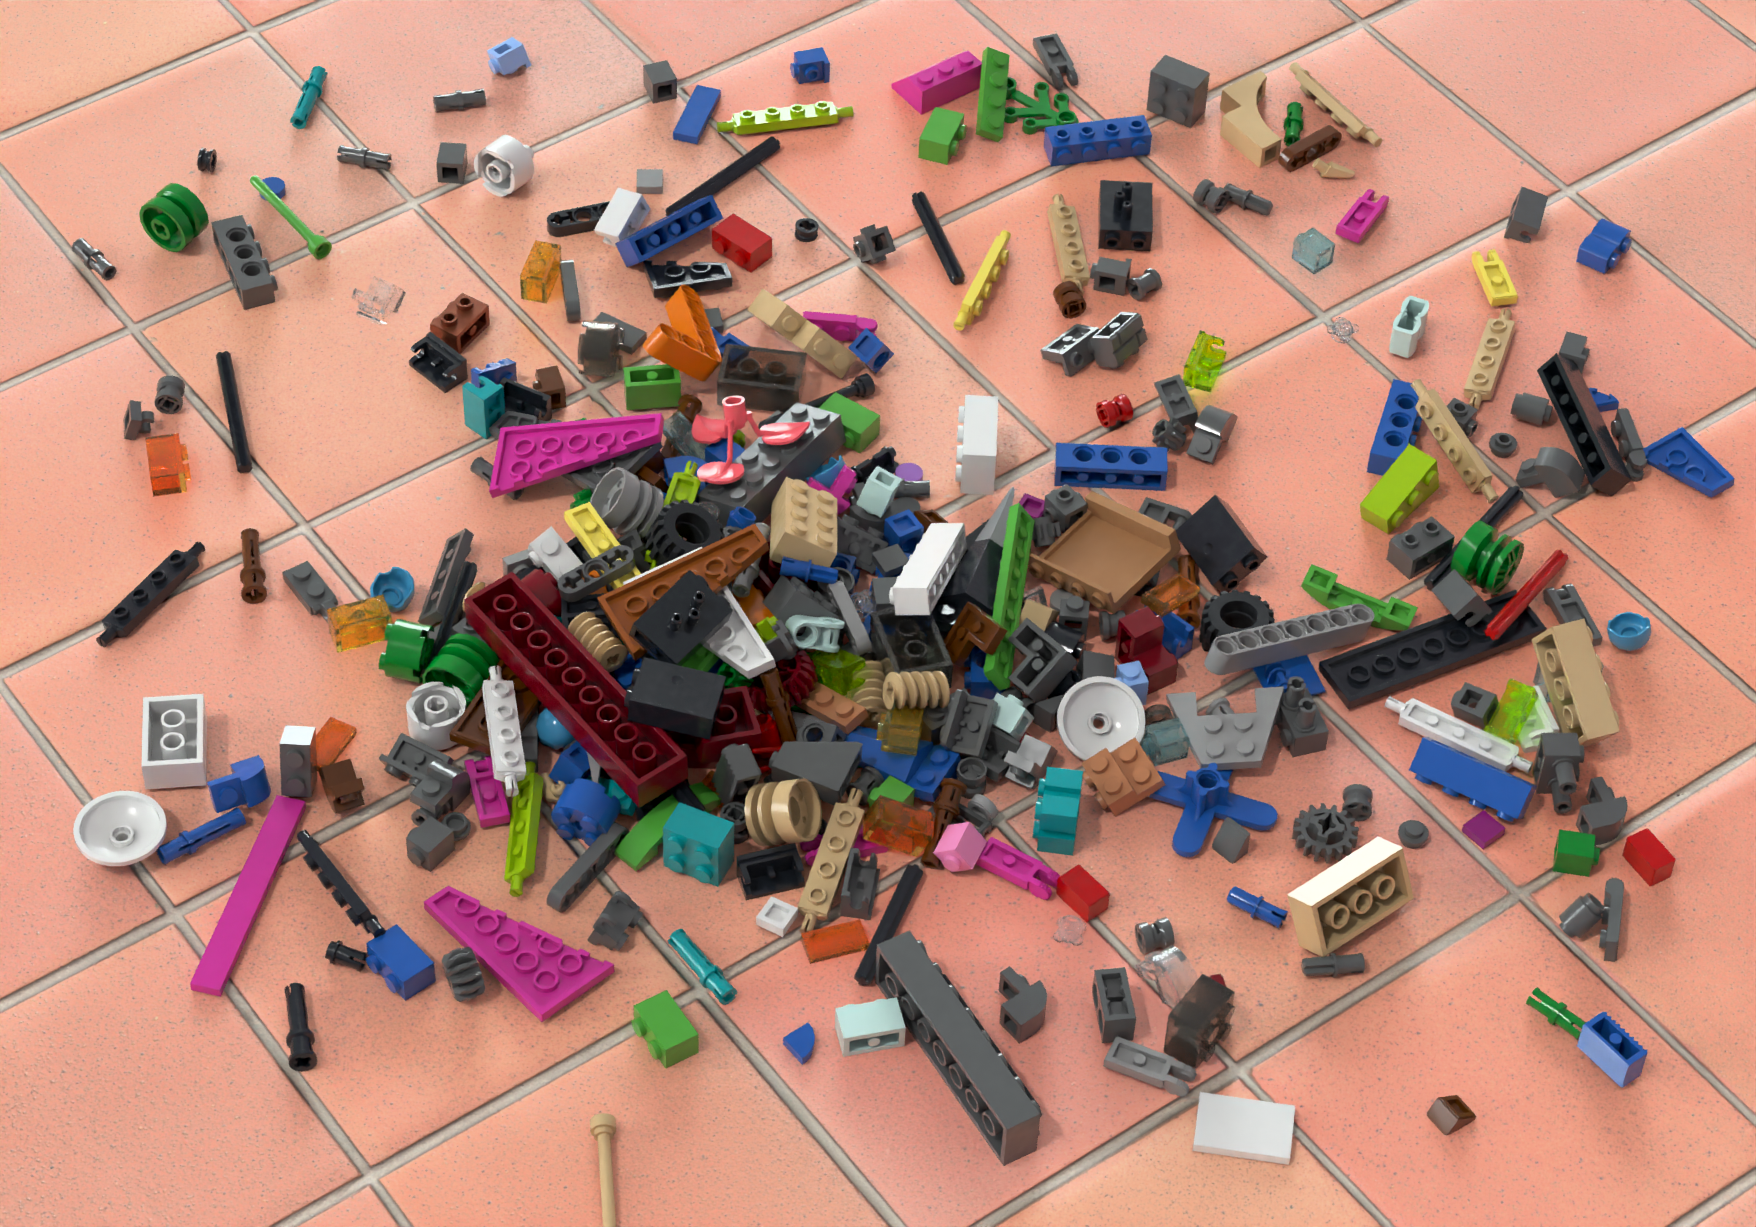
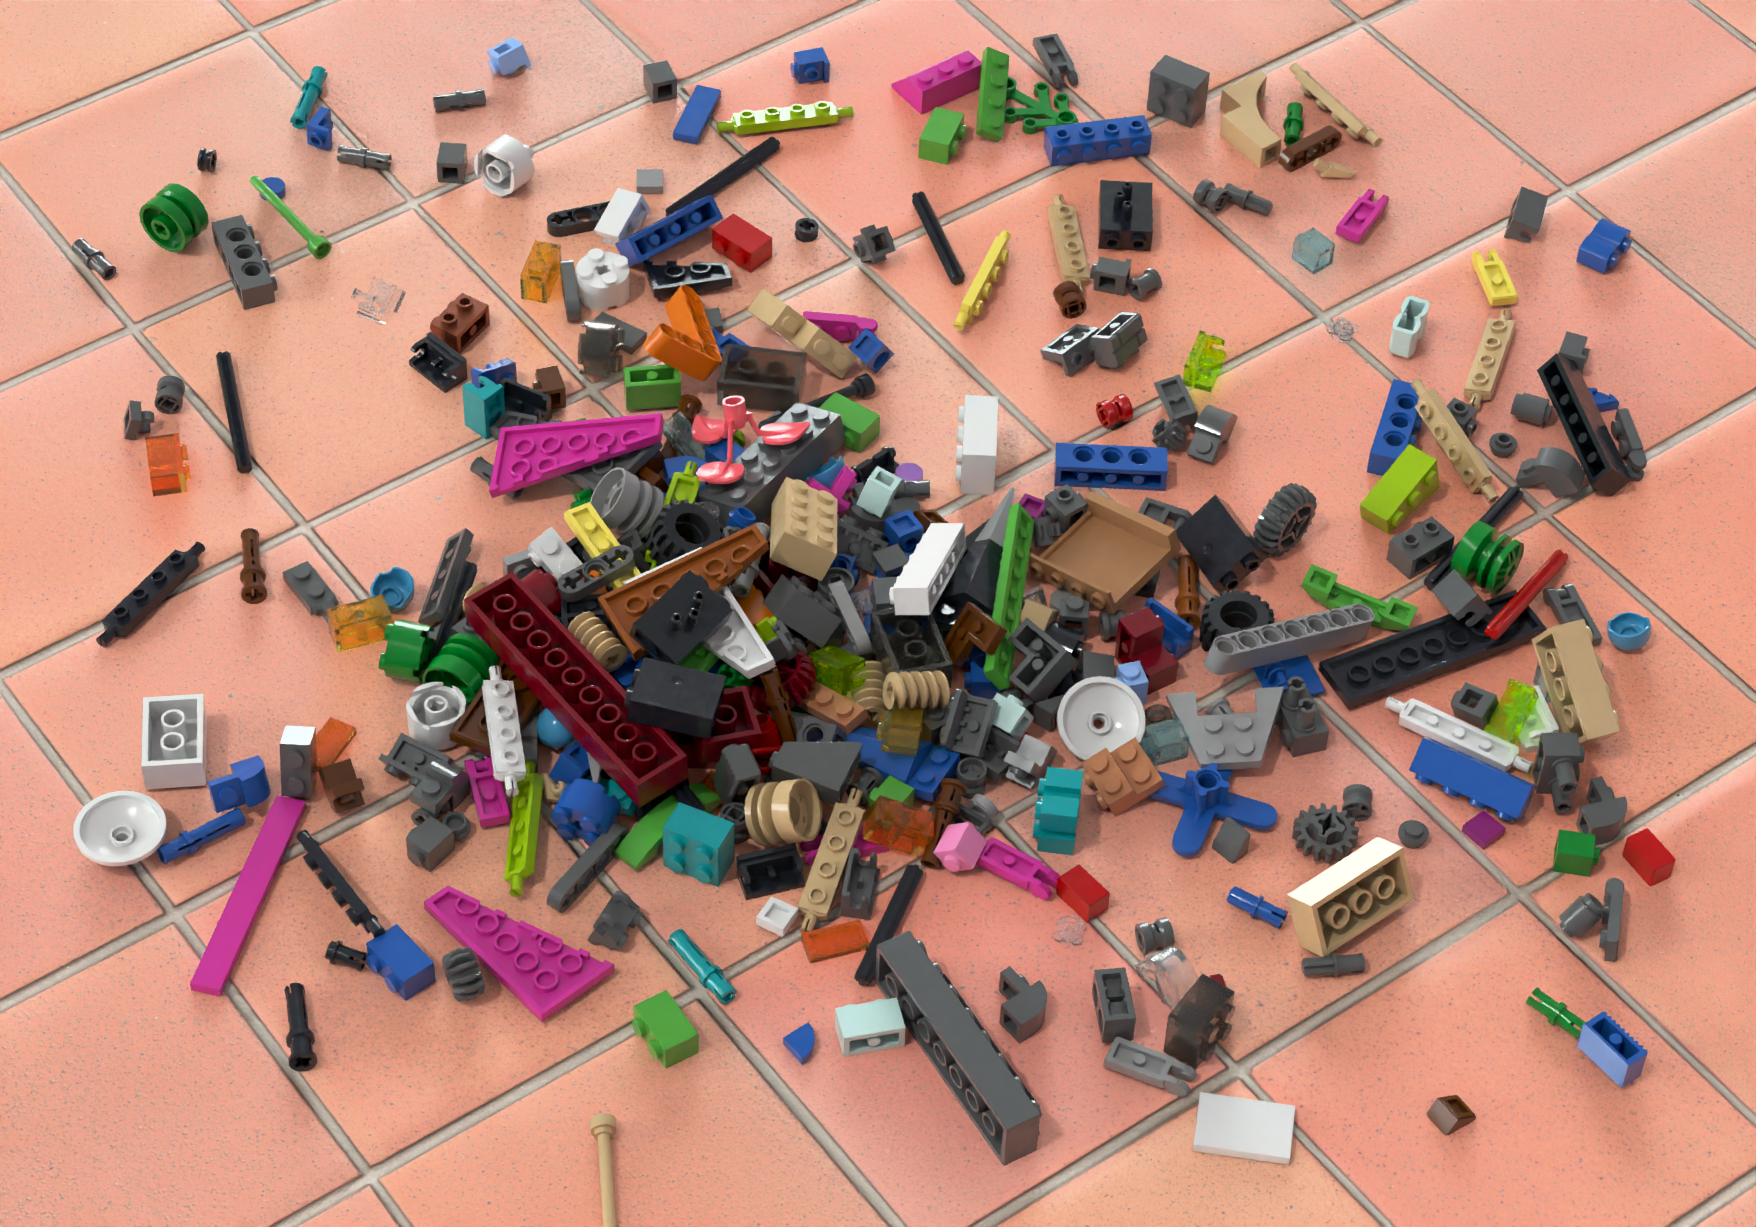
(320, 129): none -> blue bracket
(603, 280): none -> white brick
(806, 571): blue axle -> none
(820, 632): light aqua piece -> none
(1170, 594): clear orange tile -> none
(1285, 519): none -> dark grey gear
(1688, 462): blue wing -> none

